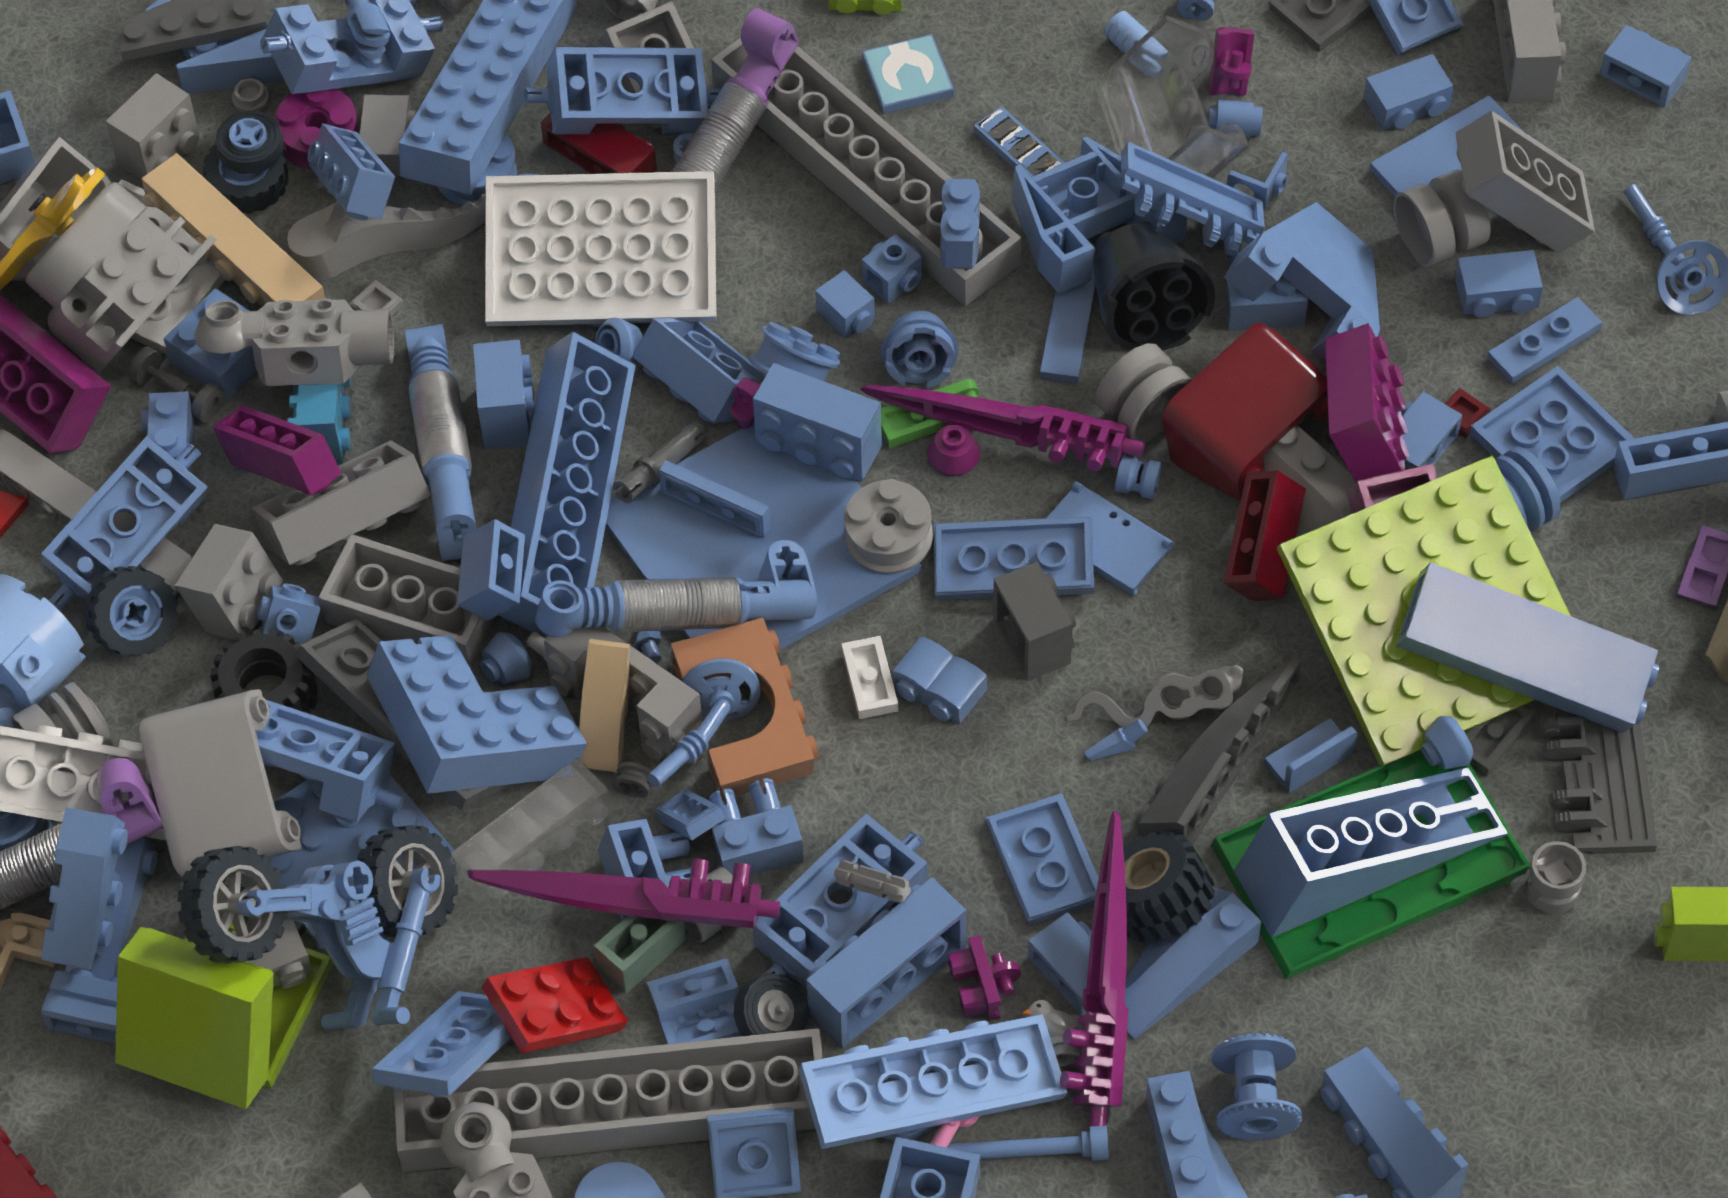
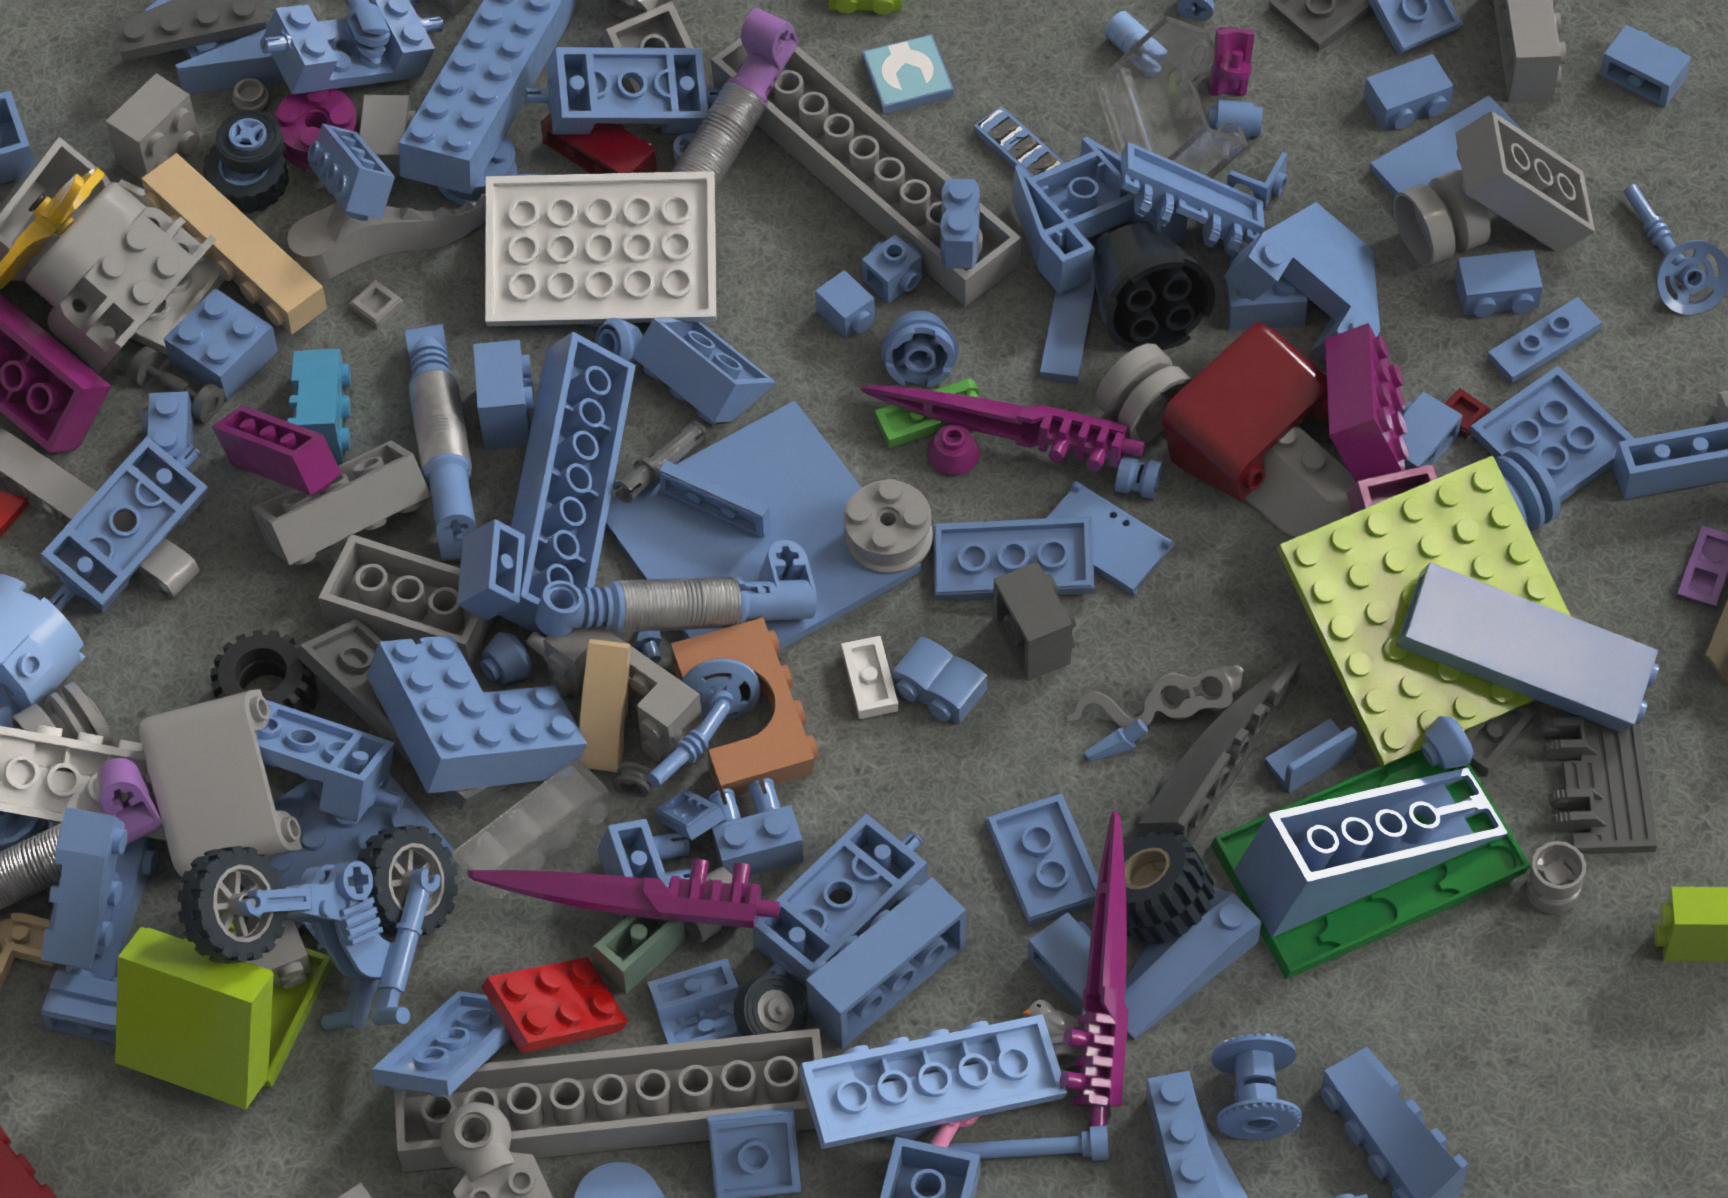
(109, 605): black wheel -> none
(228, 581): light grey brick -> none
(289, 612): medium blue brick -> none
(300, 339): light grey brick -> none
(743, 408): magenta piece -> none
(794, 351): medium blue wheel -> none
(817, 422): medium blue brick -> none
(872, 881): light grey axle -> none
(983, 996): magenta hips -> none
(1265, 519): dark red brick -> none

